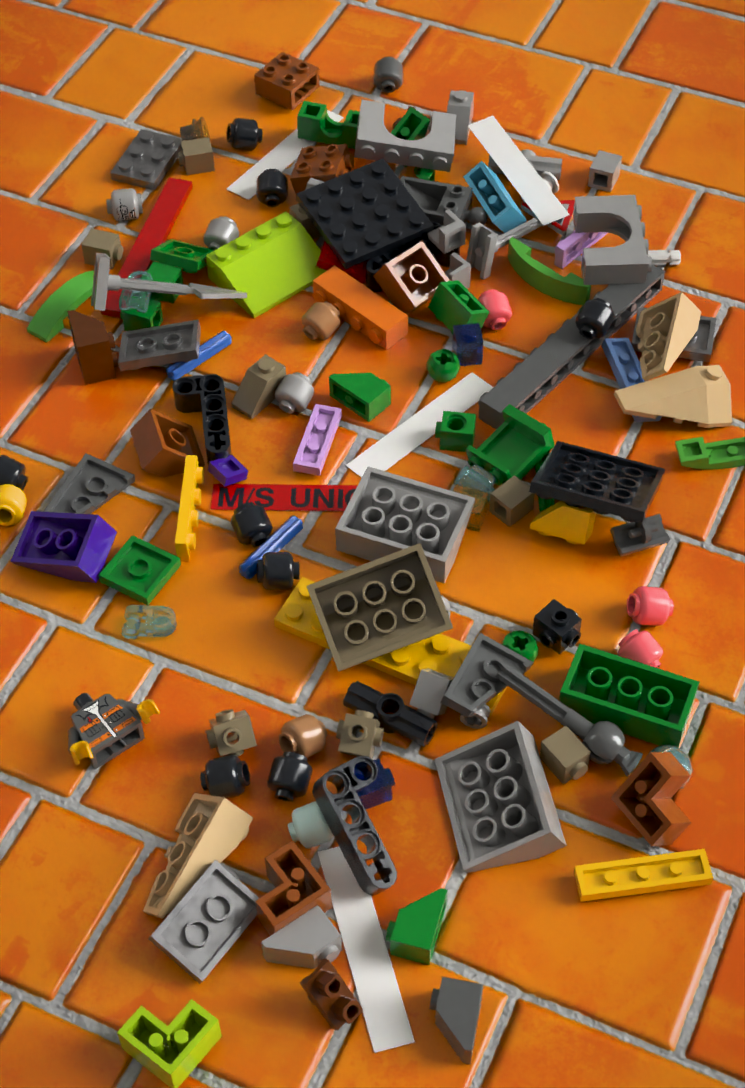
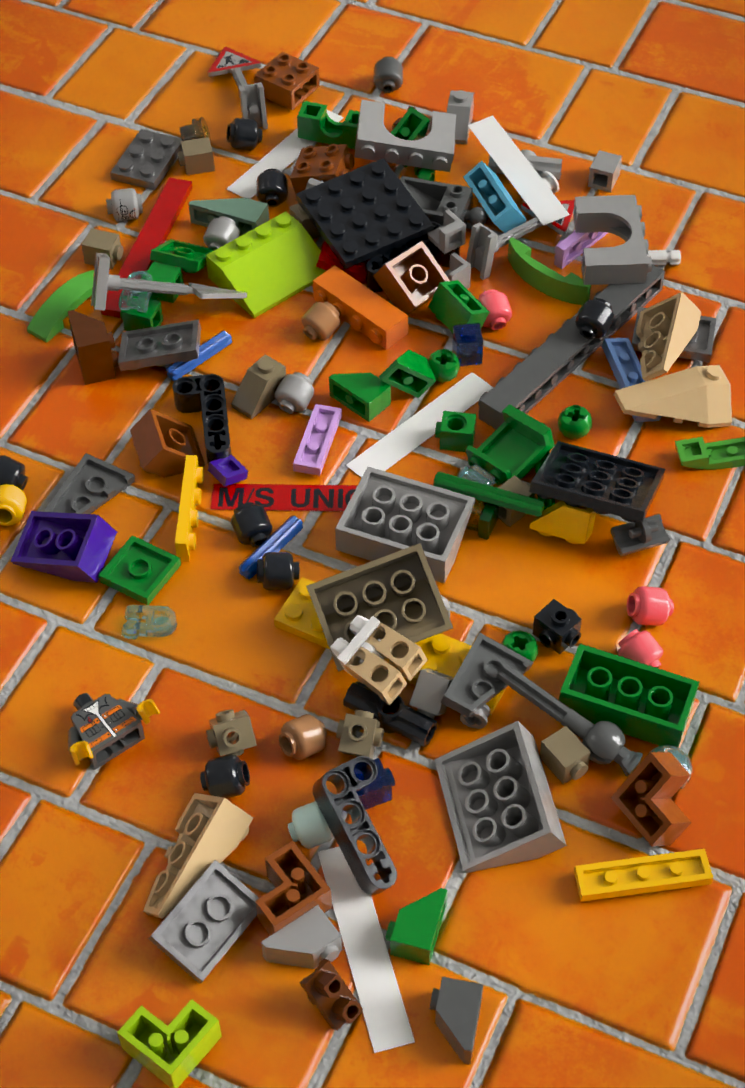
(244, 211): none -> sand green slope
(251, 95): none -> light grey piece
(289, 776): black head -> none
(379, 657): none -> tan hips
(410, 374): none -> green slope
(487, 520): none -> dark green tile
(490, 494): none -> green axle
(574, 422): none -> green piece

